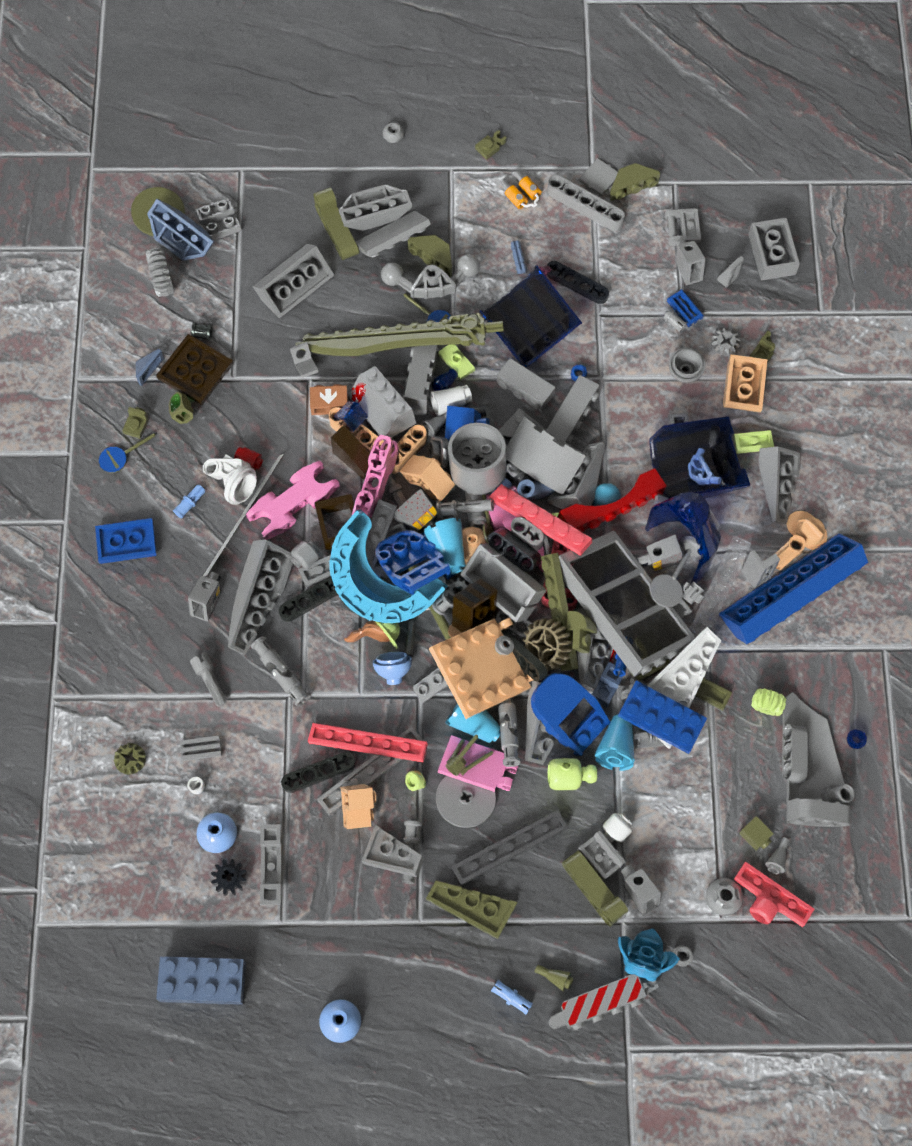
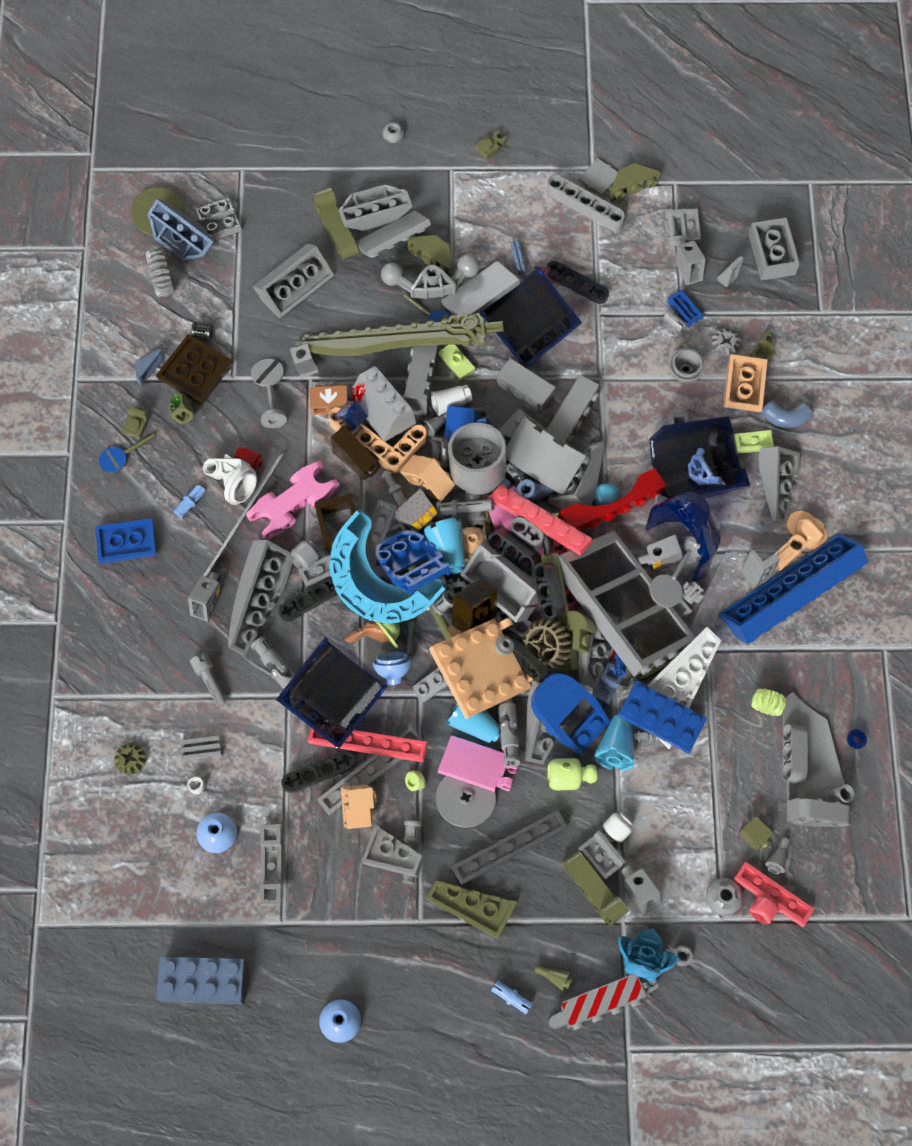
(236, 880): black gear -> none
(268, 373): none -> light grey piece
(331, 693): none -> clear smoke windscreen
(381, 465): bright pink piece -> none
(444, 380): clear blue cone -> none
(456, 763): olive plant -> none
(481, 290): none -> light grey tile
(527, 186): light orange piece -> none
(541, 584): none -> black beam
(576, 368): blue axle -> none
(713, 694): olive tile -> none
(787, 418): none -> sand blue cylinder

